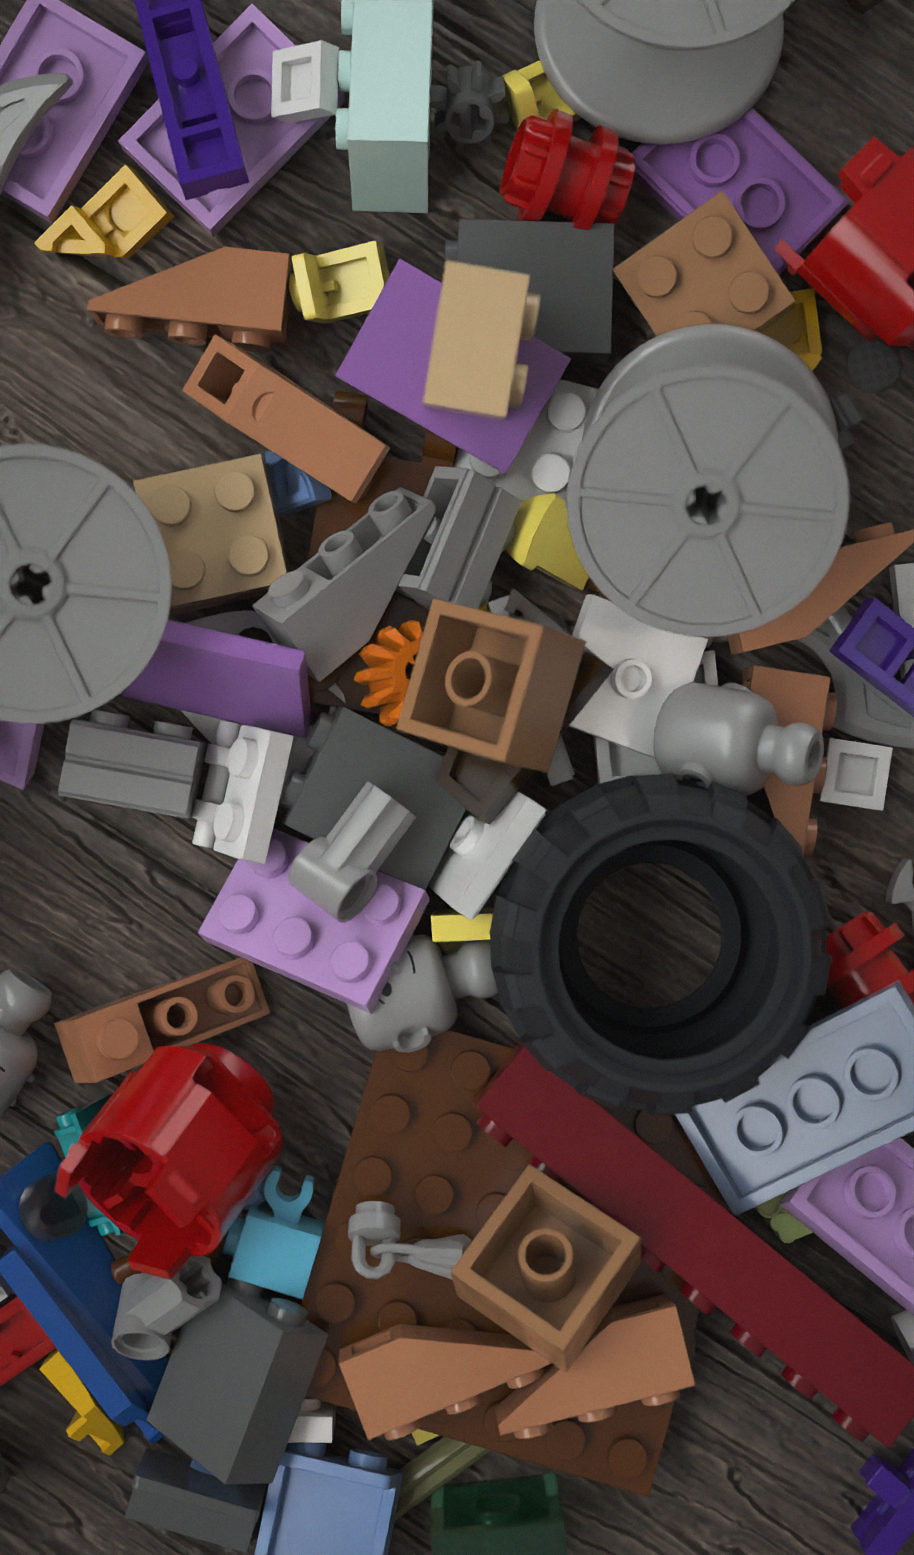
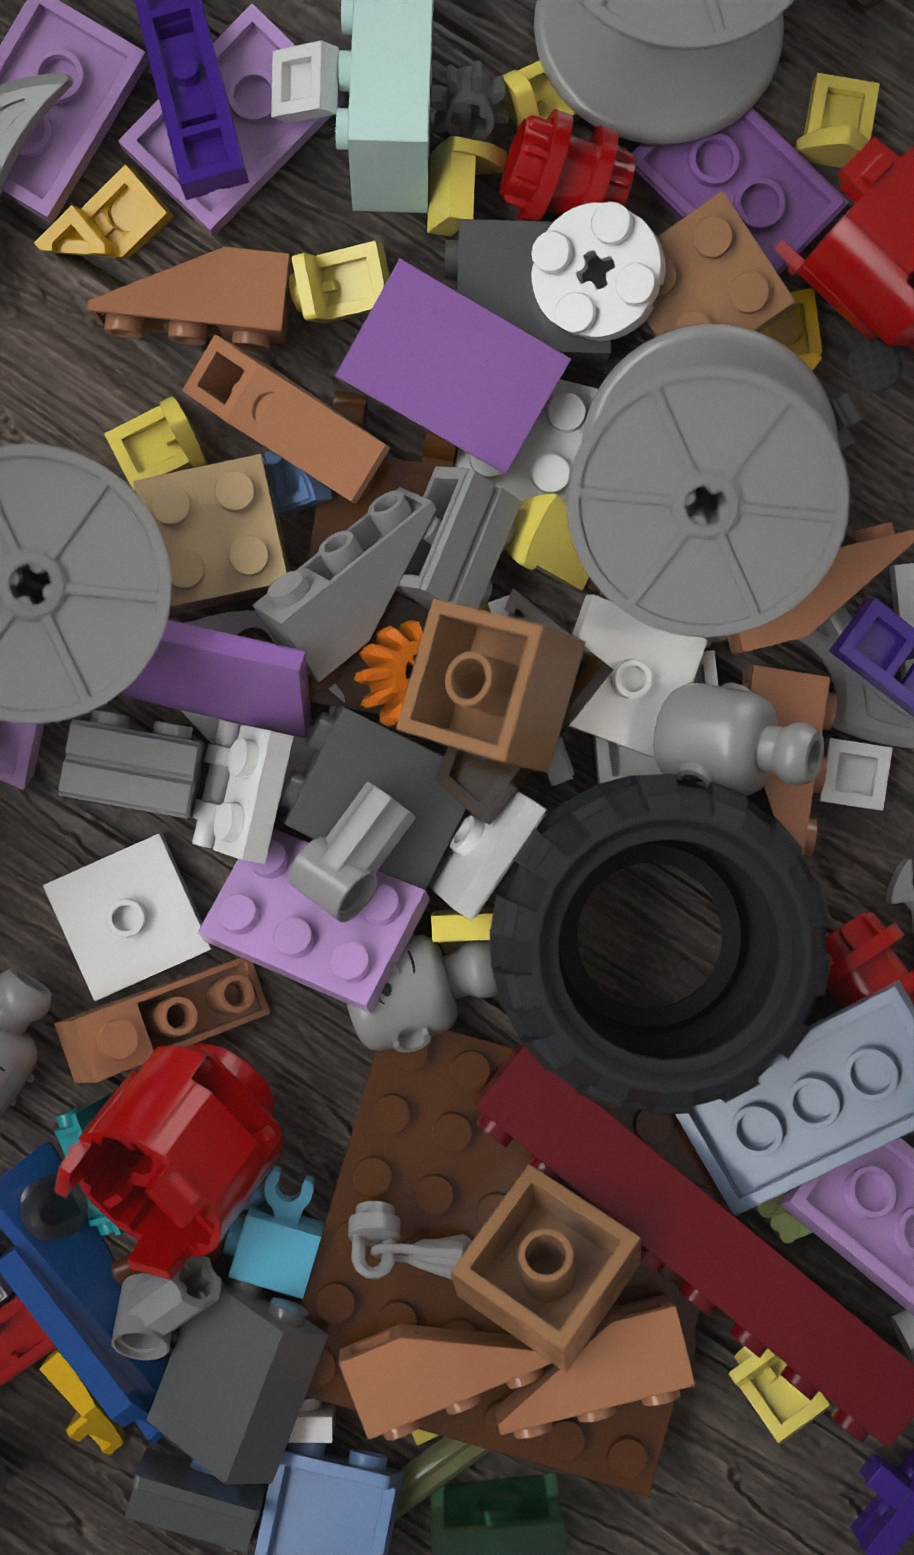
(127, 916): none -> white plate
(157, 443): none -> light yellow tile
(453, 180): none -> light yellow tile
(477, 341): tan brick -> none
(563, 257): none -> white plate
(772, 1396): none -> light yellow bracket
(837, 119): none -> light yellow tile

